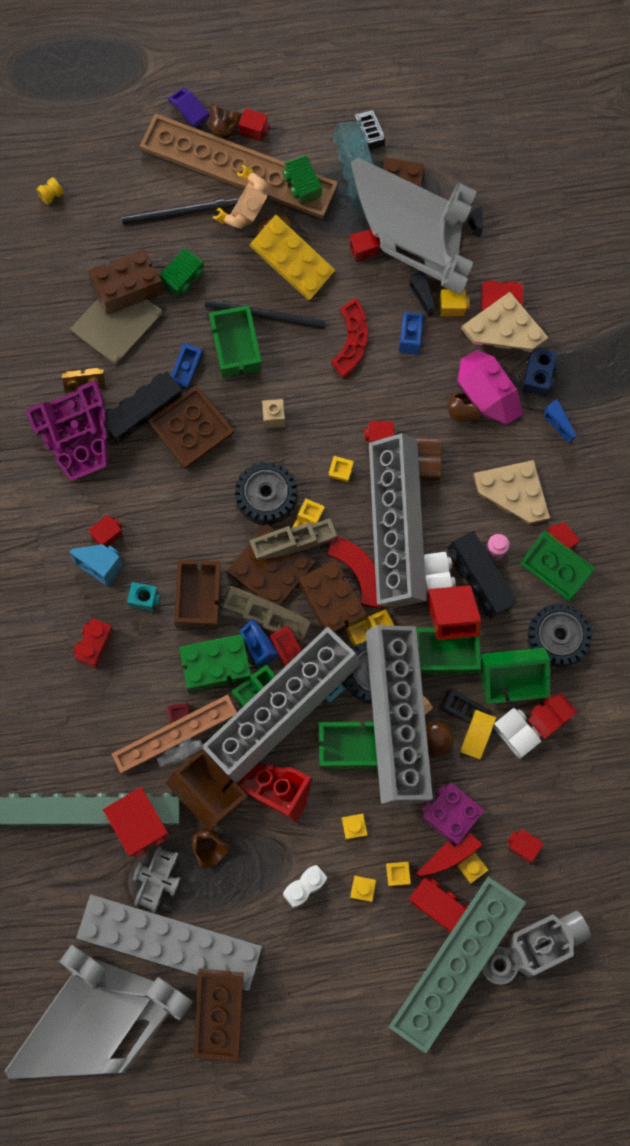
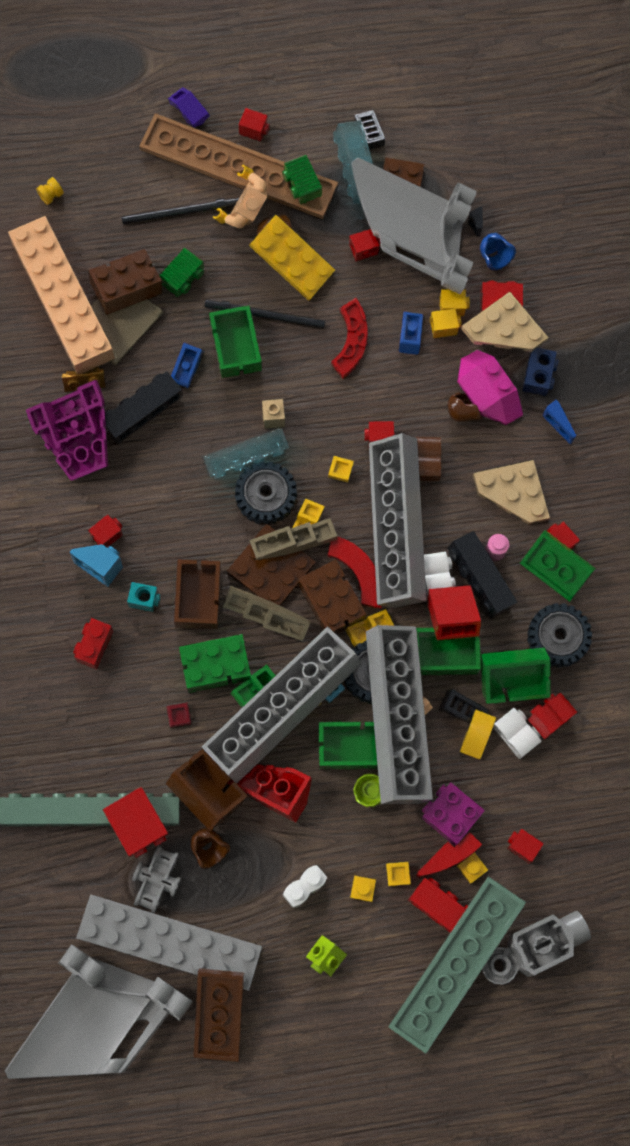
(61, 295): none -> light nougat brick
(172, 734): nougat plate -> none
(186, 748): clear plate -> none
(190, 427): reddish brown plate -> none
(222, 121): reddish brown hair -> none
(244, 452): none -> clear light blue brick
(258, 644): blue slope -> none
(286, 644): red plate -> none
(325, 956): none -> lime brick
(354, 826): yellow plate -> none
(367, 790): none -> lime hair
(420, 288): black slope -> none
(438, 739): reddish brown hair -> none
(445, 323): none -> yellow brick
(493, 243): none -> blue hair

